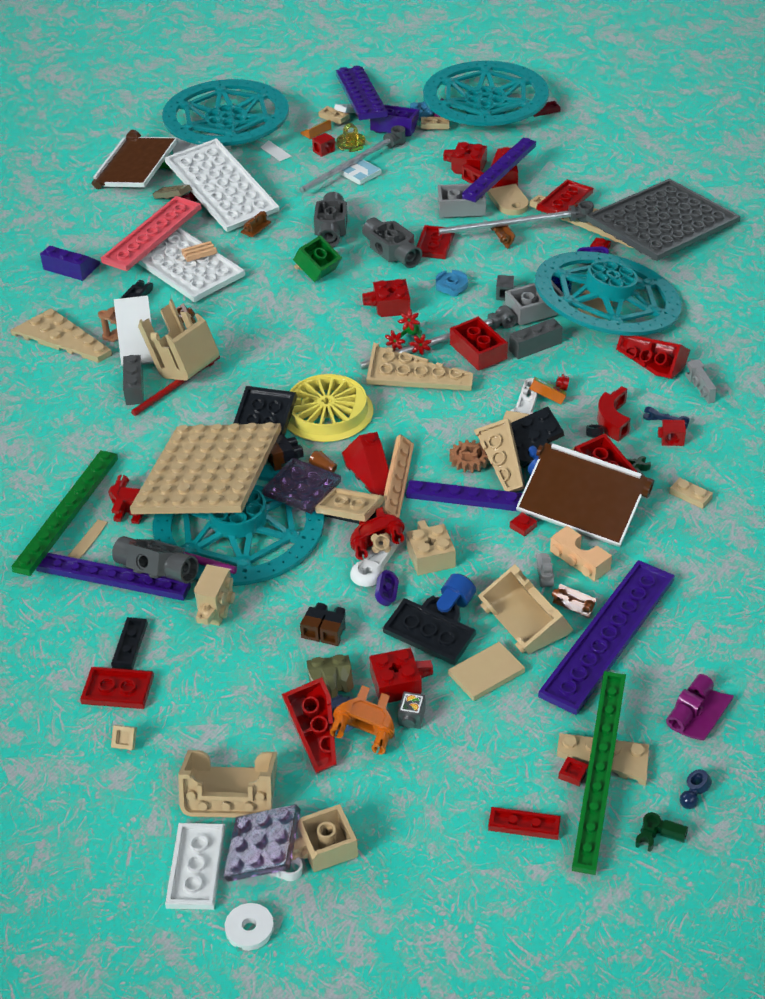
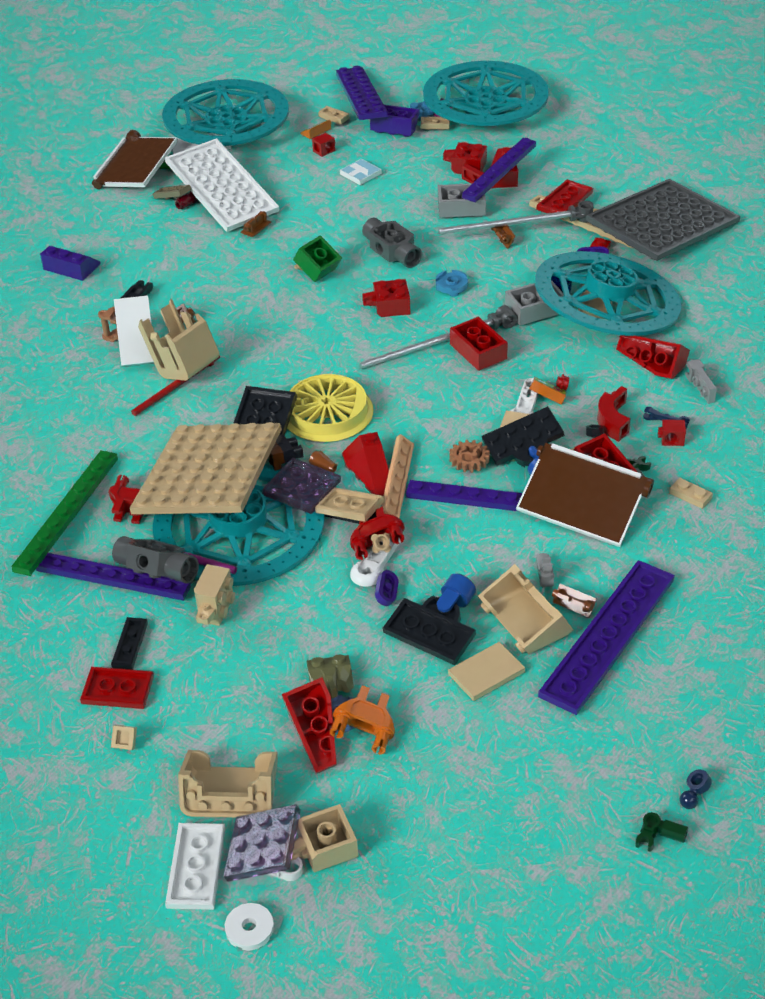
(59, 333): tan wing -> none
(88, 539): tan sticker -> none
(133, 379): dark grey brick -> none
(150, 233): coral plate -> none
(192, 278): white plate -> none
(199, 251): light nougat tile -> none
(275, 151): white sticker -> none
(323, 624): reddish brown hips -> none
(331, 218): dark grey brick -> none
(345, 108): white tile -> none
(352, 140): clear yellow tile -> none
(396, 137): flat silver piece -> none
(398, 673): red hinge -> none
(409, 370): tan wing -> none
(411, 327): red plant -> none
(411, 710): flat silver brick -> none
(430, 548): tan hinge -> none
(433, 244): red tile -> none
(501, 449): tan wing -> none
(504, 284): flat silver brick -> none
(509, 199): tan tile -> none
(523, 524): red plate -> none
(524, 823): red tile -> none
(535, 338): dark grey brick -> none
(549, 108): dark red tile -> none
(573, 771): red plate -> none
(591, 563): light nougat arch -> none
(599, 774): green plate -> none
(628, 761): tan wing -> none
(698, 709): magenta panel -> none

